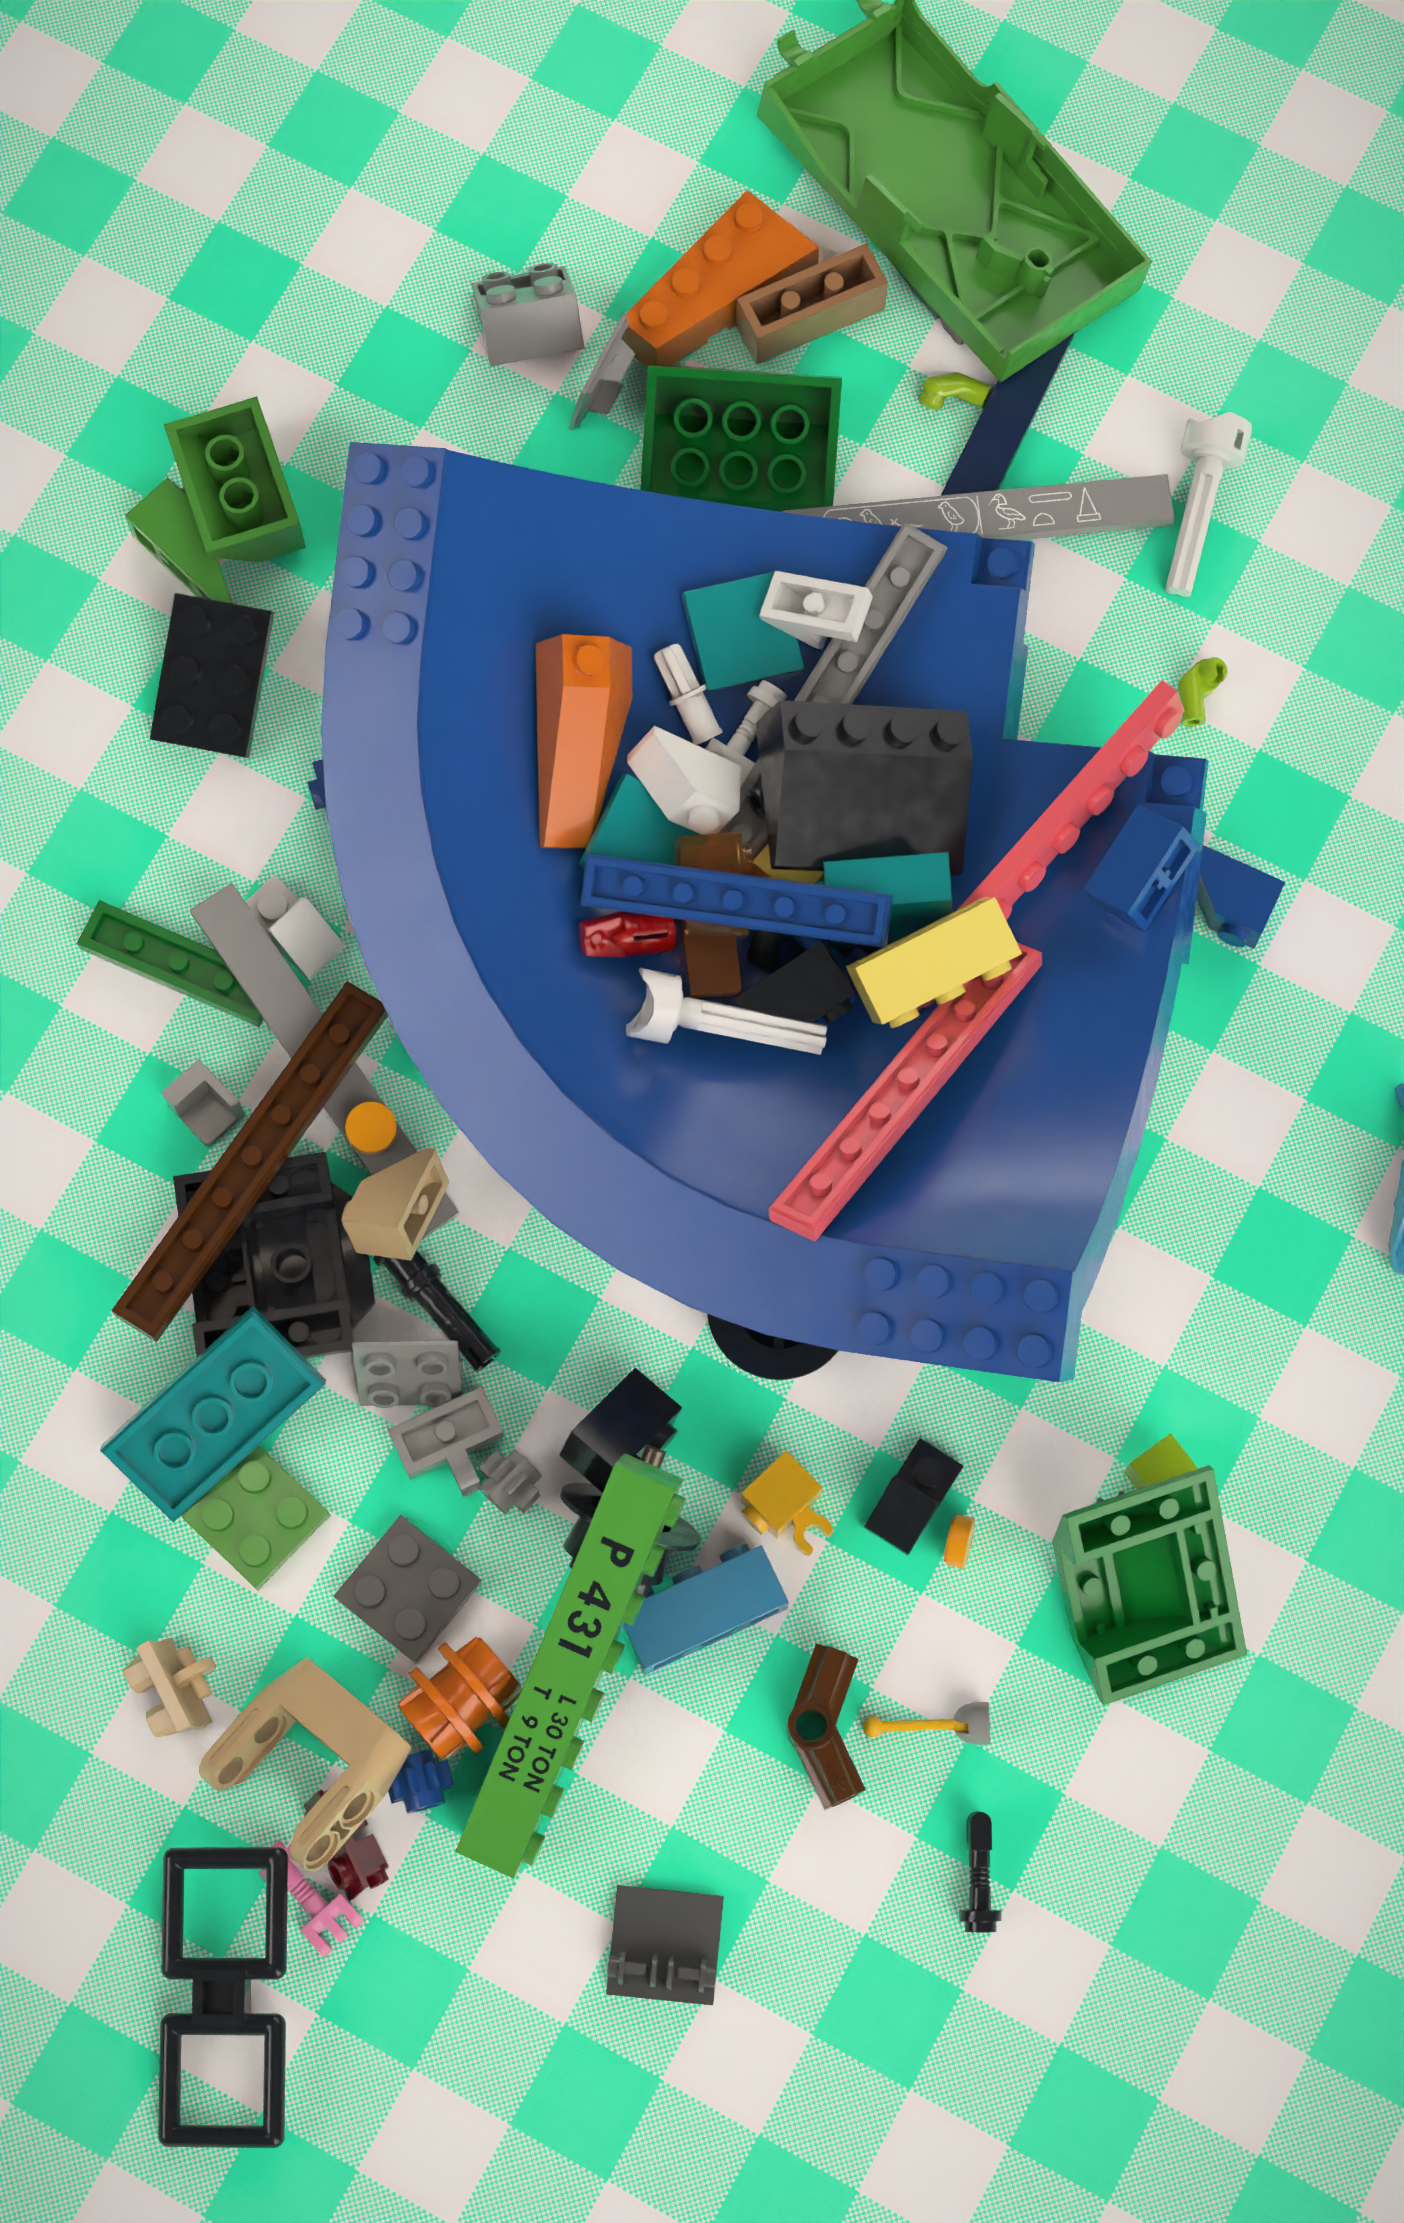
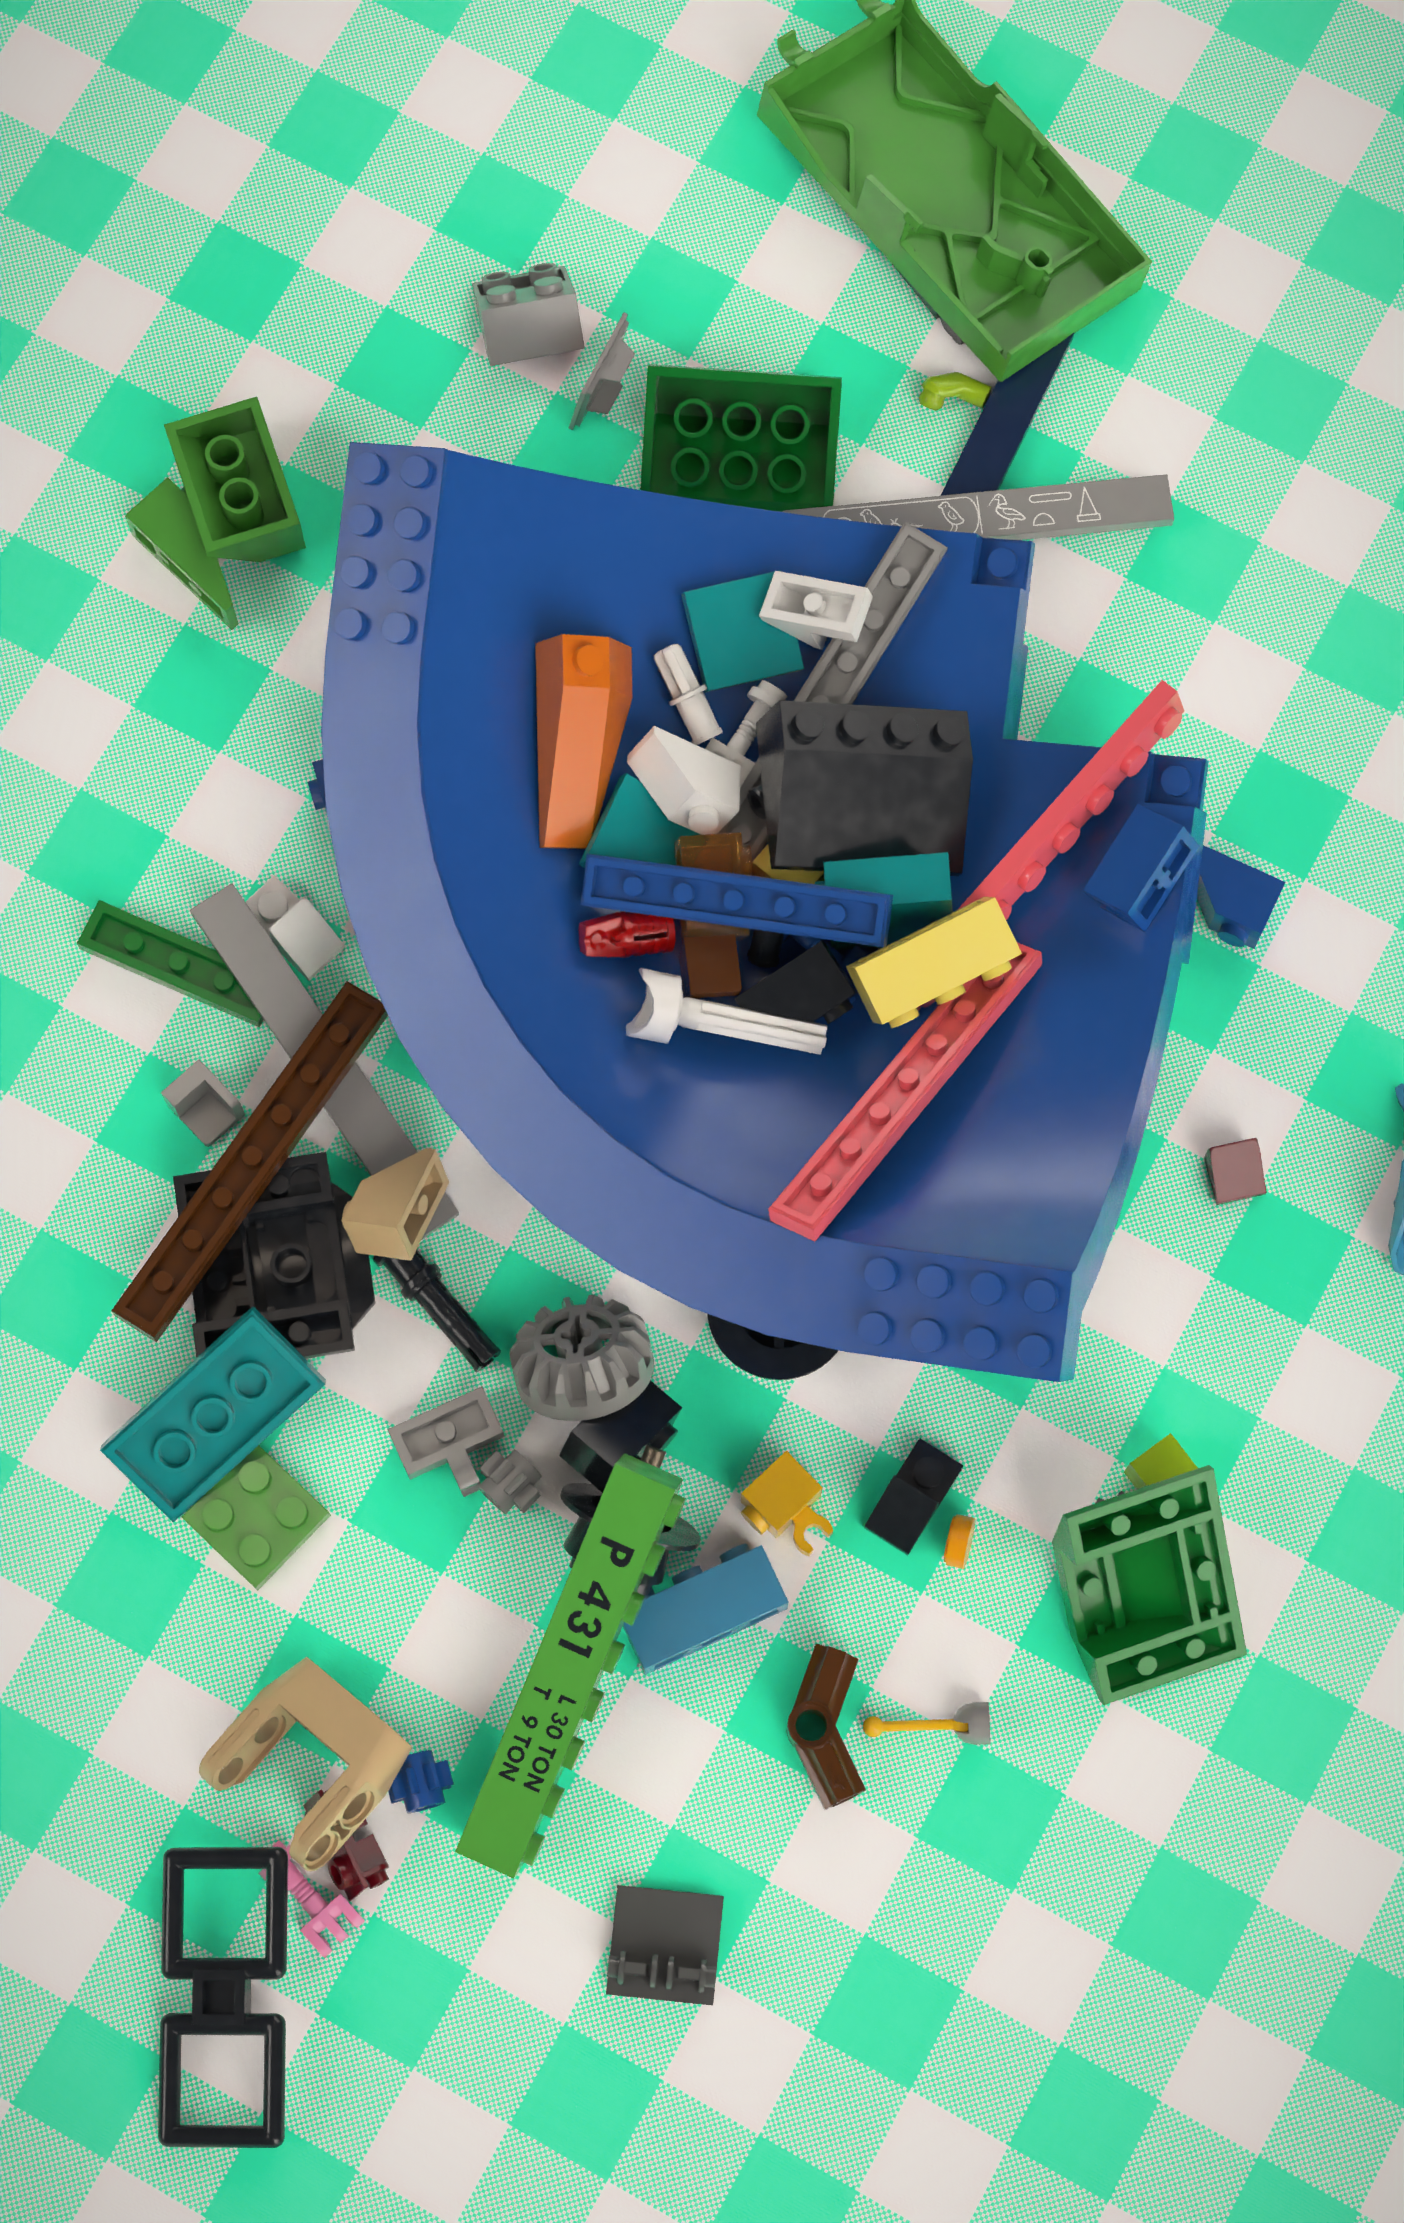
(178, 1682): tan hips -> none
(212, 675): black plate -> none
(371, 1128): light orange tile -> none
(407, 1373): light grey hinge -> none
(408, 1589): dark grey plate -> none
(460, 1698): orange piece -> none
(585, 1376): none -> light grey gear
(699, 293): orange wedge -> none
(811, 303): medium nougat brick -> none
(980, 1916): black hinge -> none
(1197, 685): lime arm -> none
(1213, 449): white piece -> none
(1235, 1171): none -> slope

